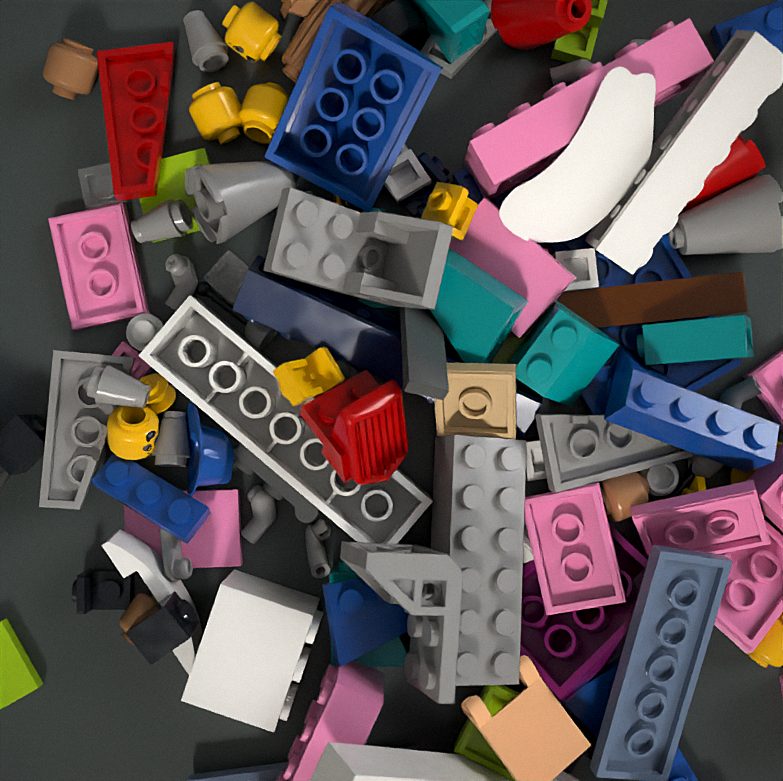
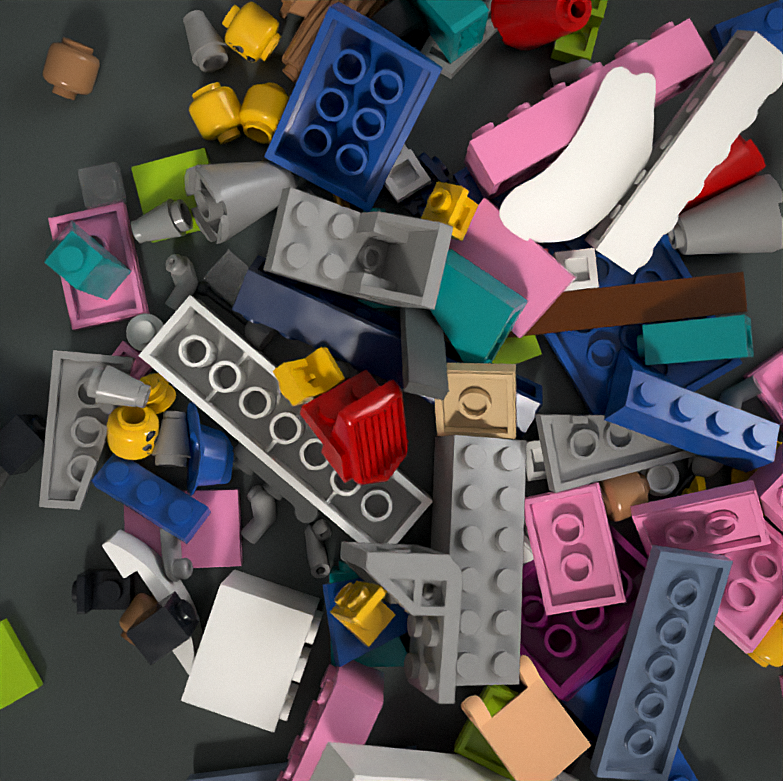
(85, 263): none -> teal slope
(135, 109): red wing -> none
(362, 610): none -> yellow bracket
(561, 355): teal slope -> none

